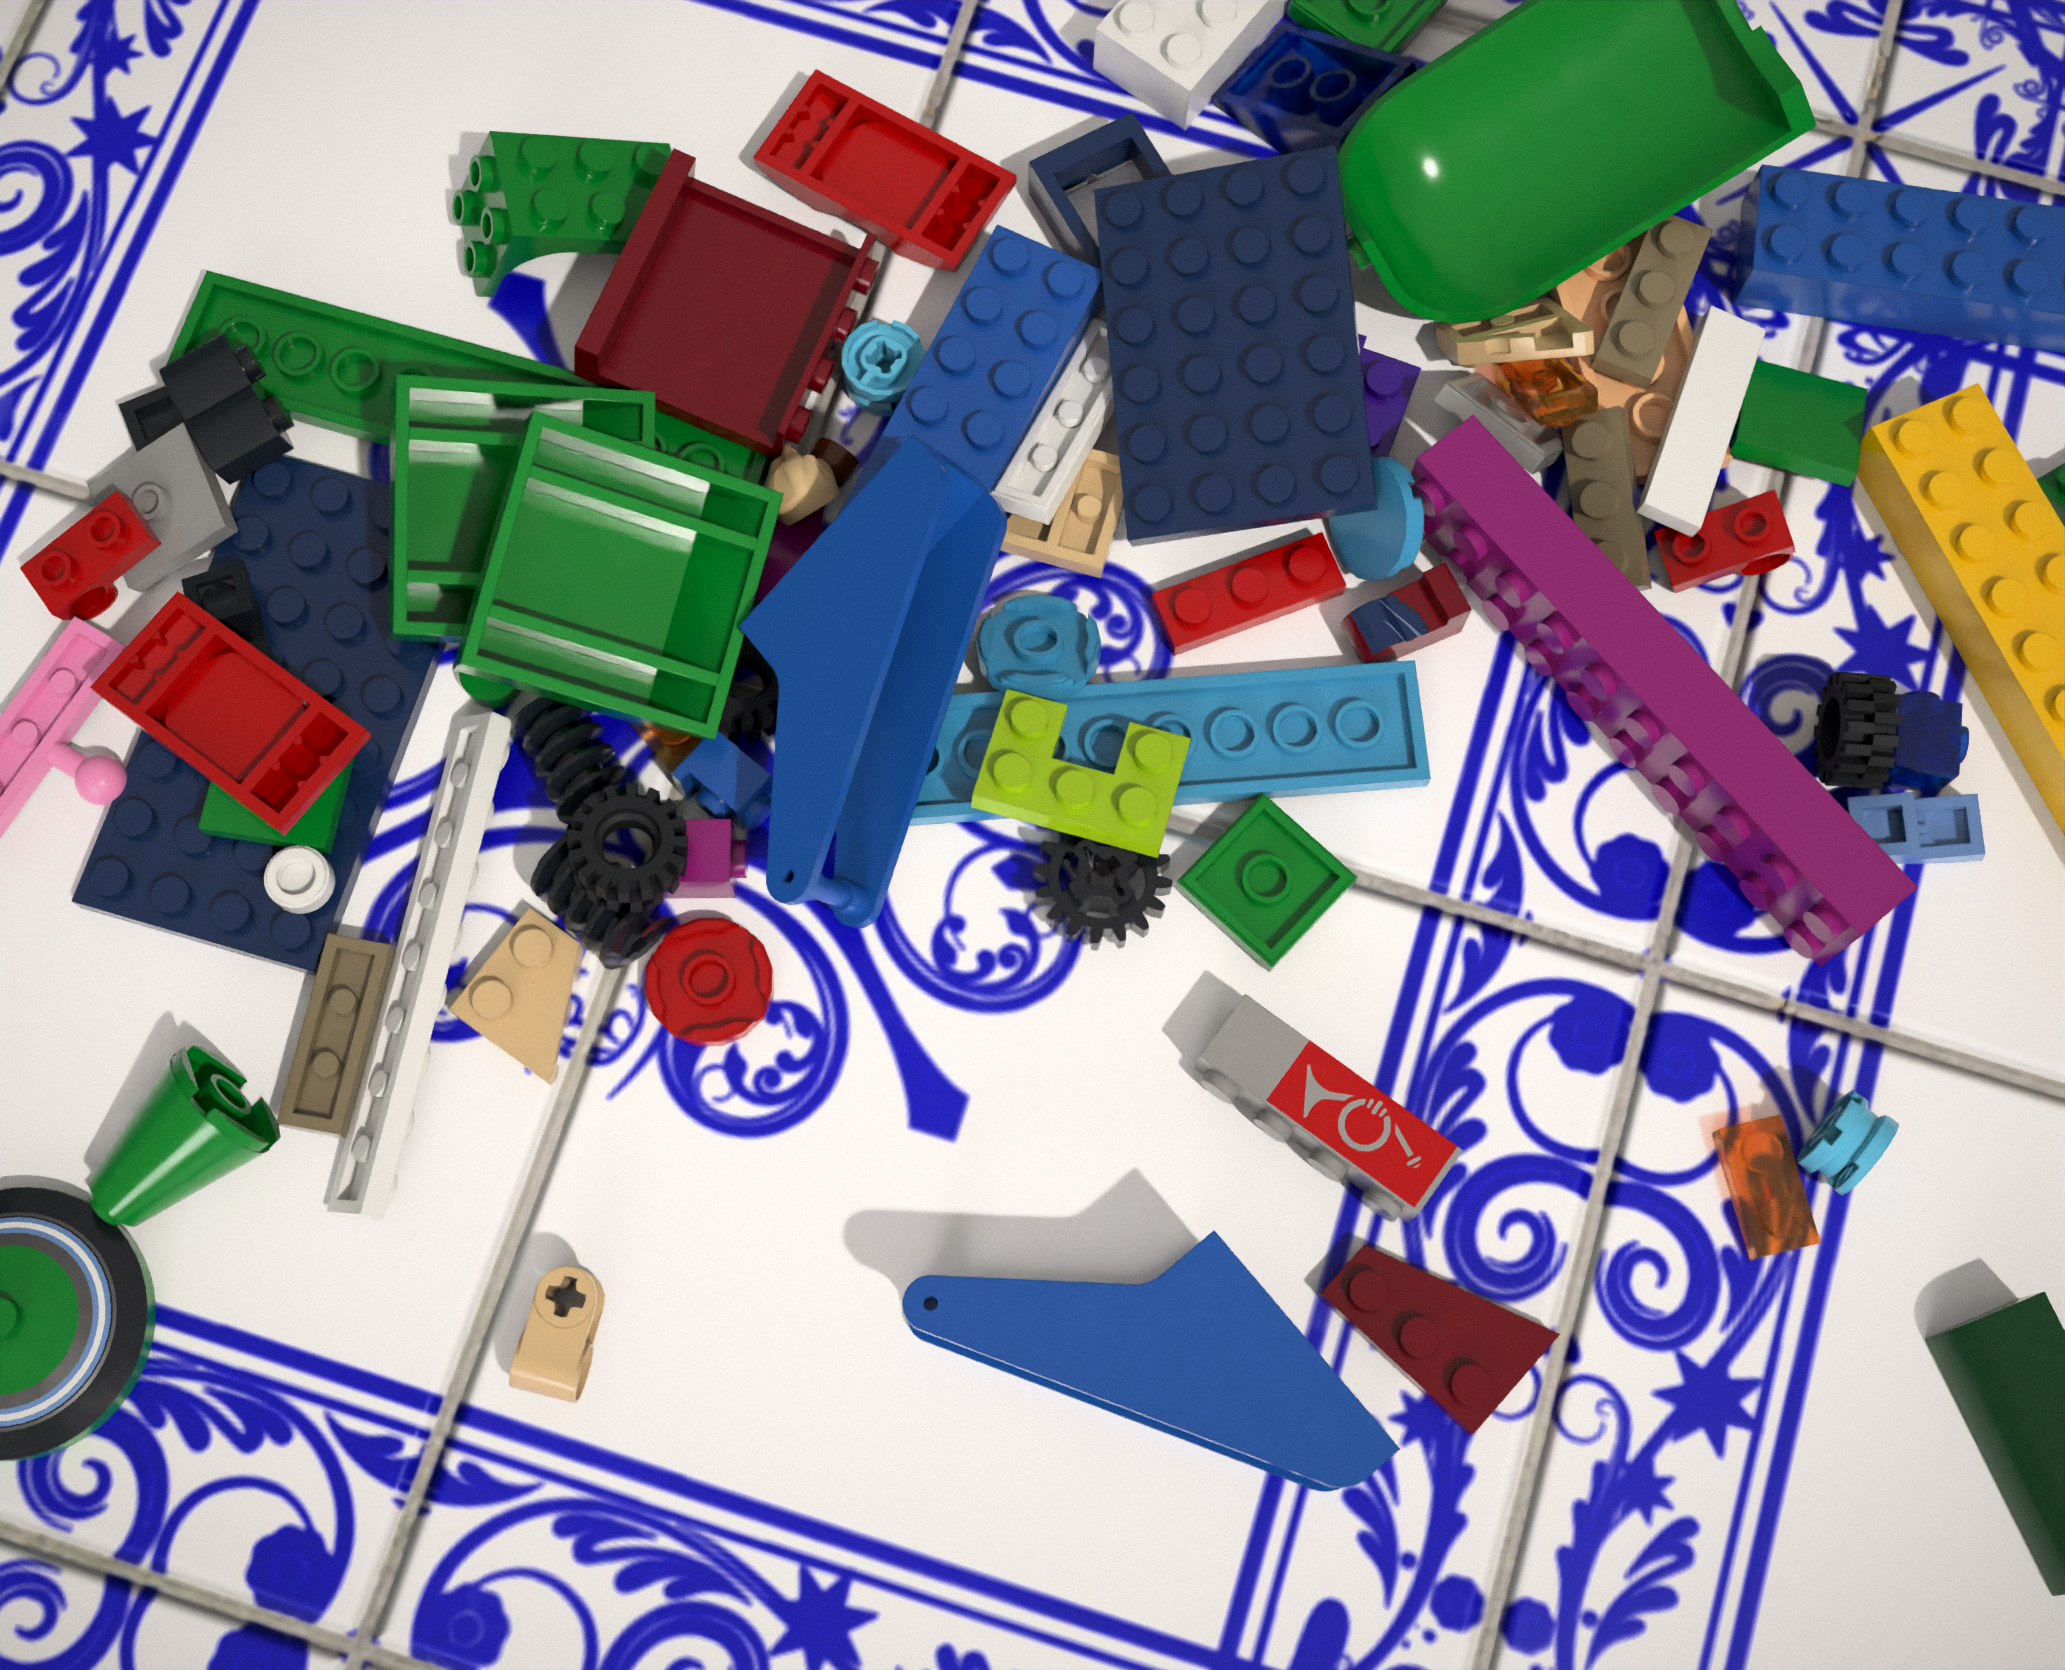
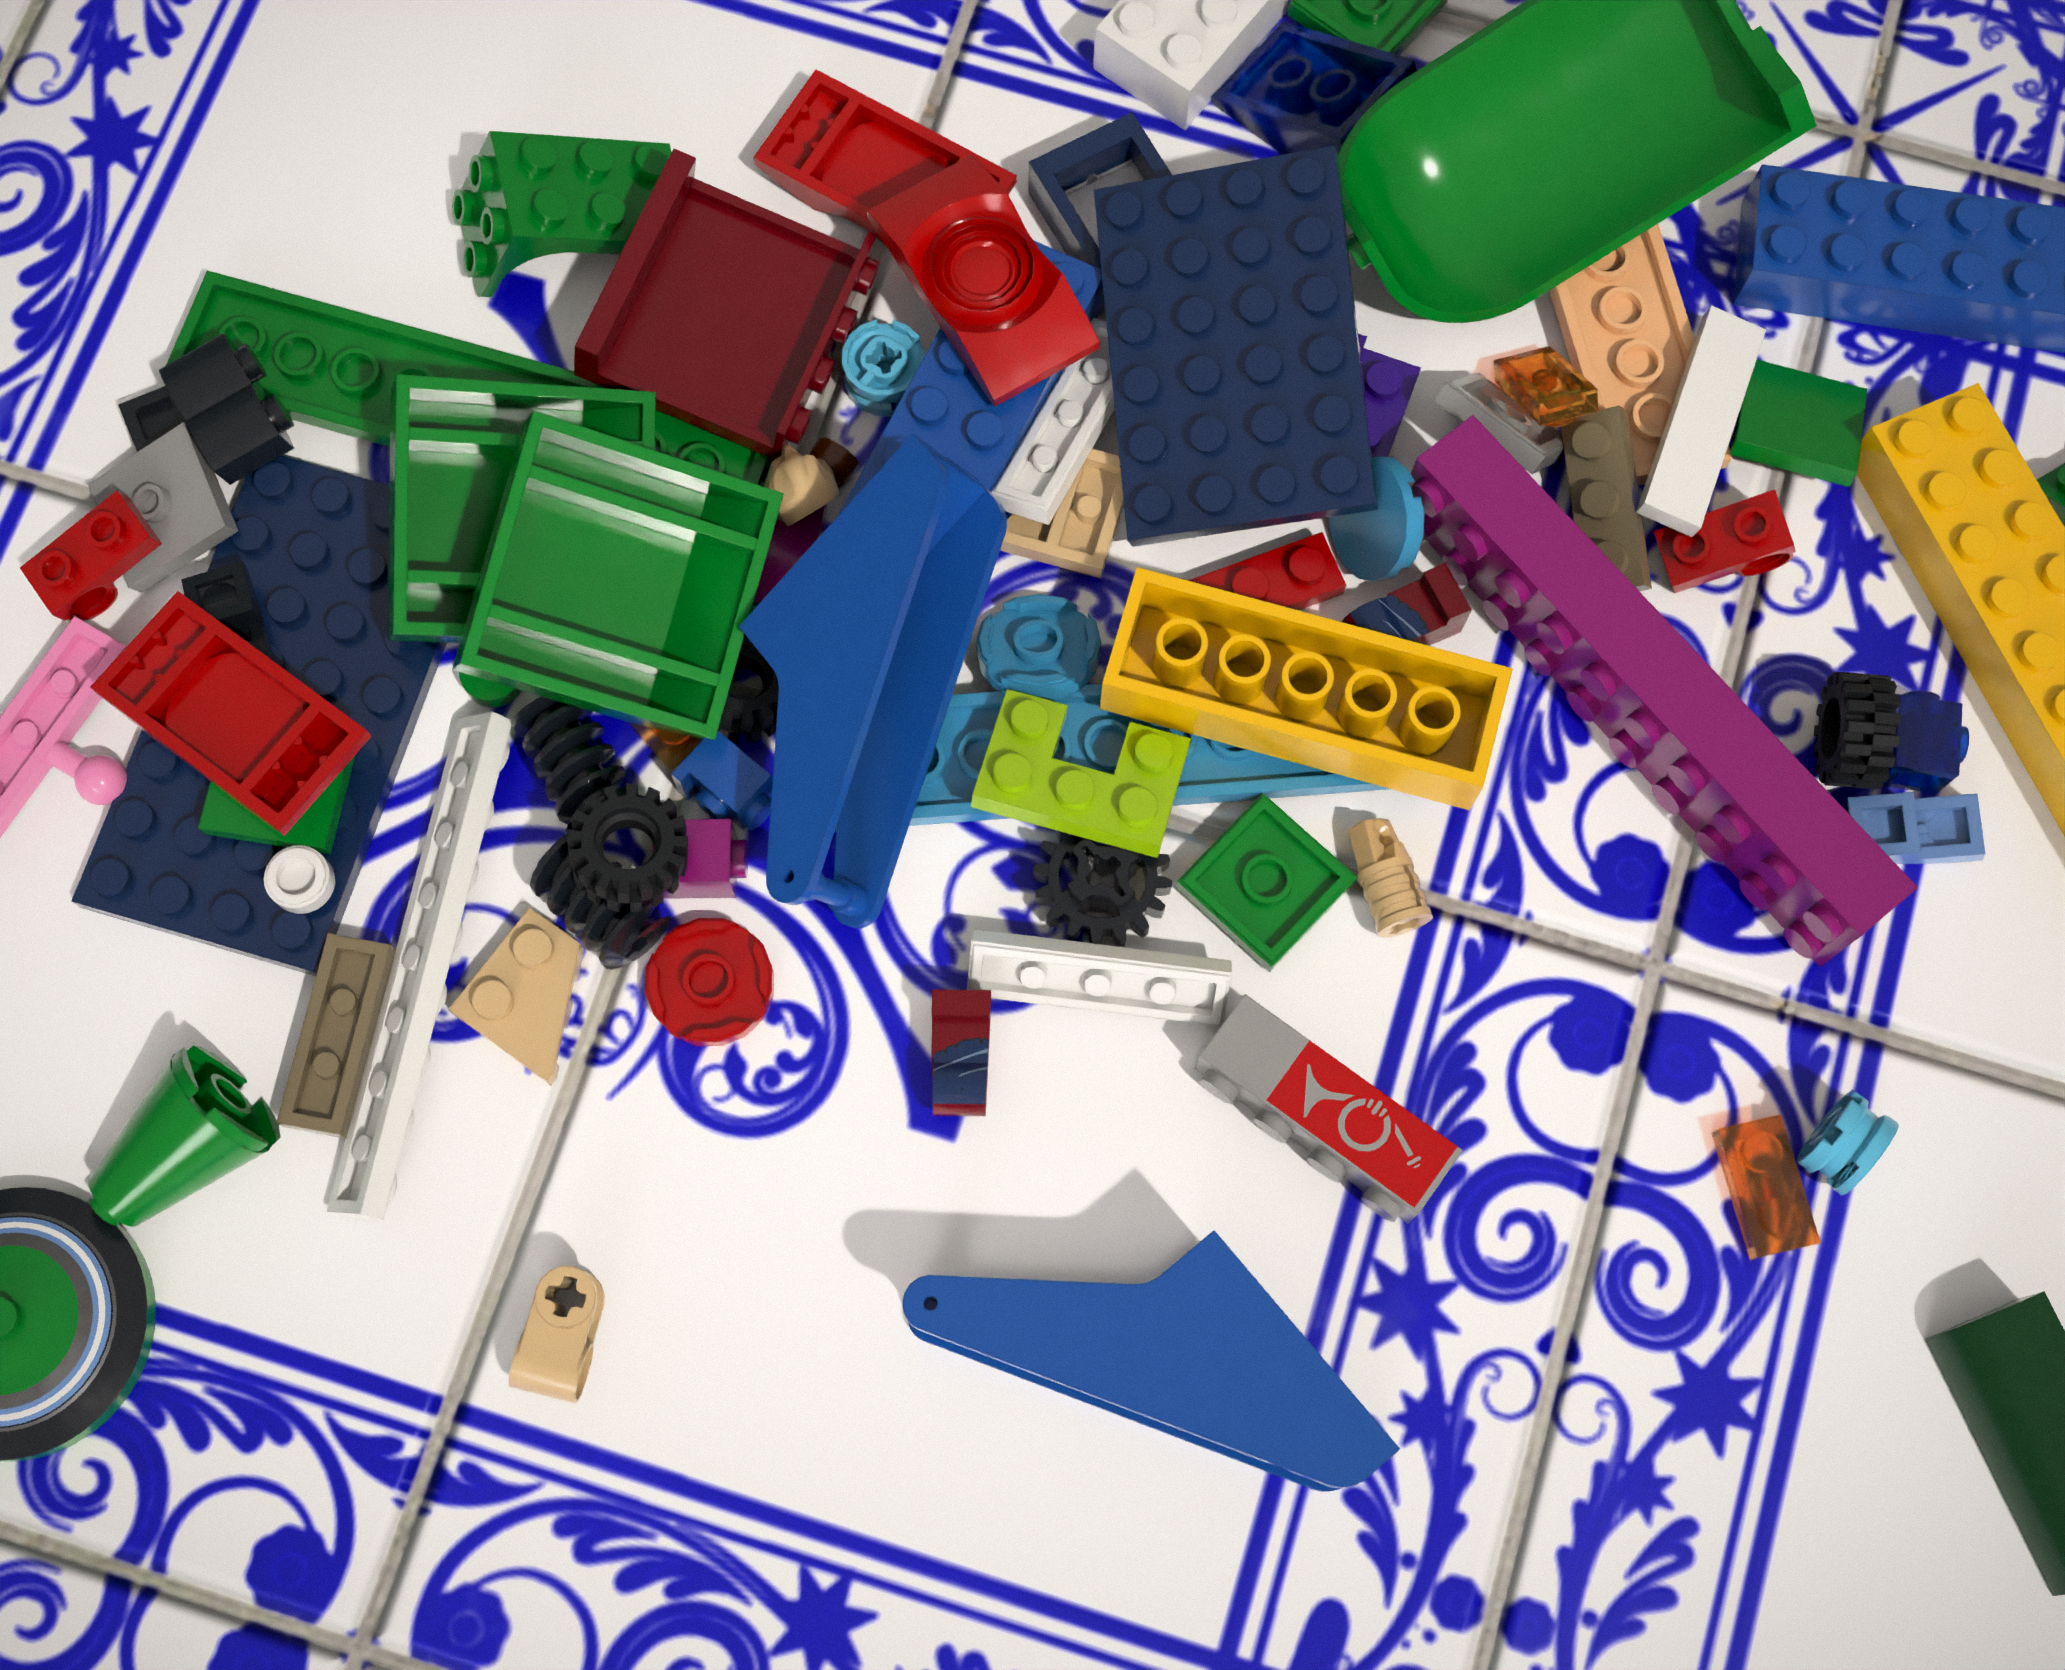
(960, 1051): none -> leg
(985, 279): none -> red slope
(1100, 977): none -> white tile
(1305, 688): none -> yellow brick
(1388, 879): none -> tan hinge
(1436, 1334): dark red wing -> none
(1528, 333): tan wing -> none
(1651, 301): dark tan plate -> none

